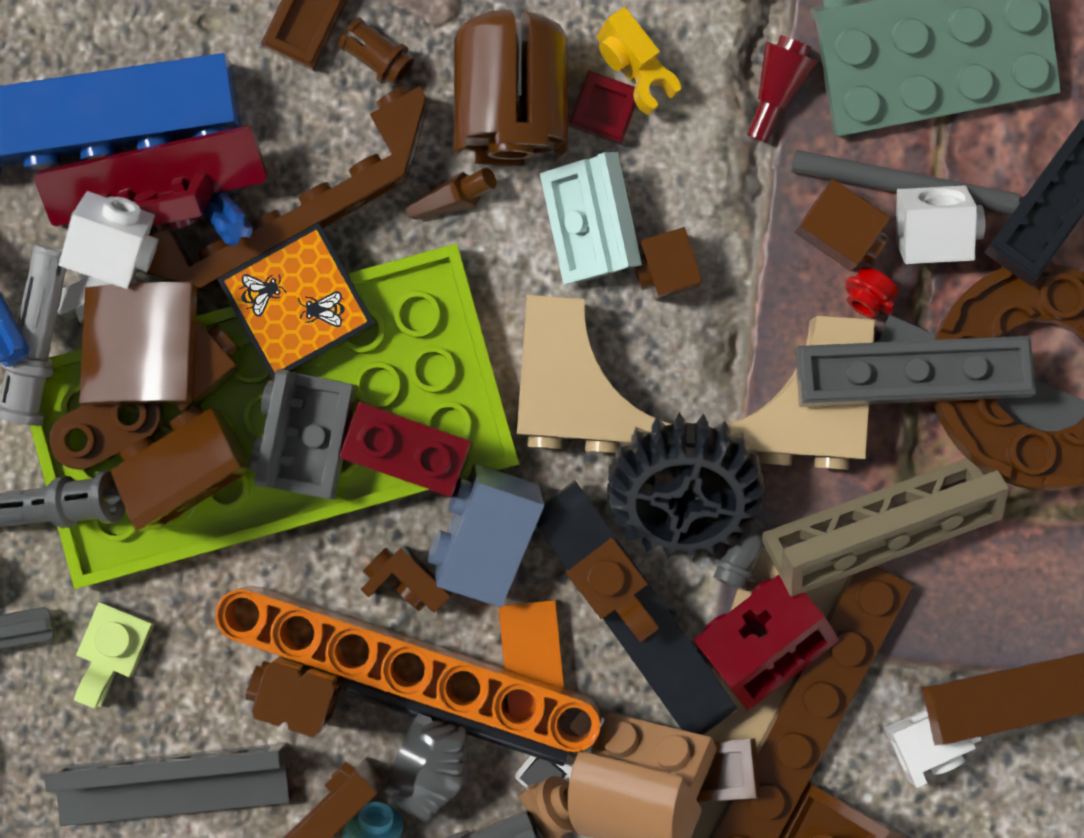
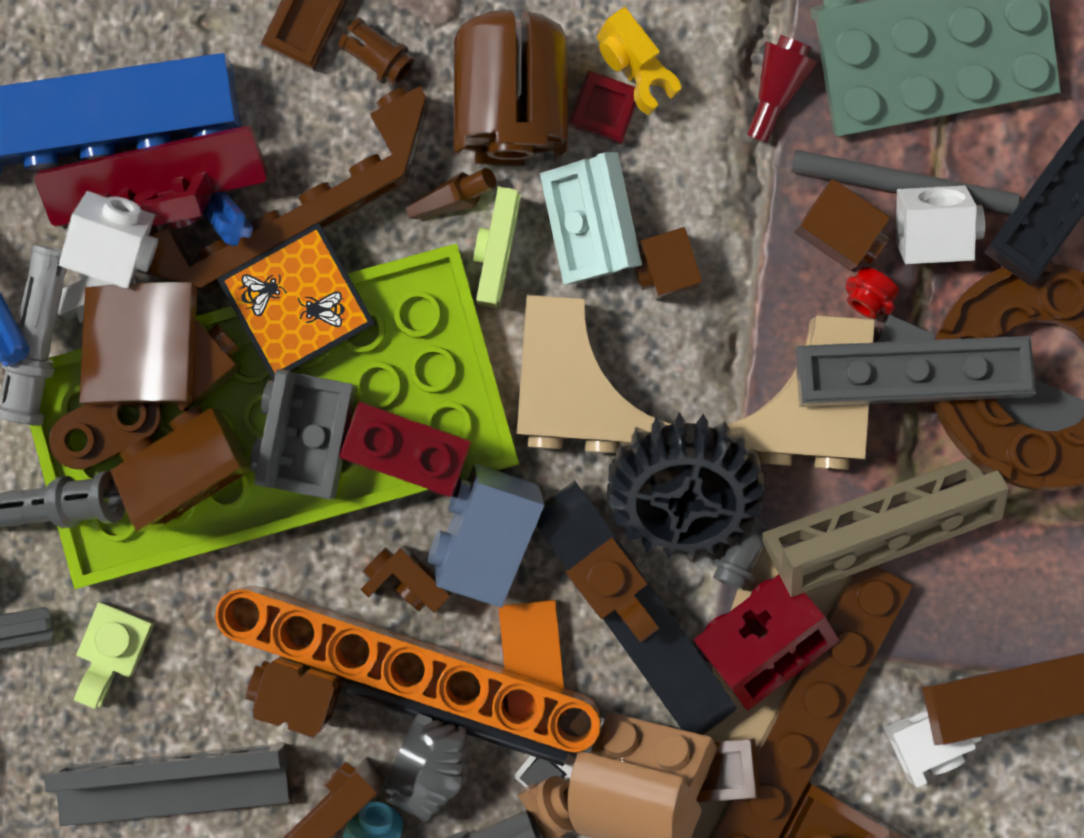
(495, 246): none -> yellowish green plate

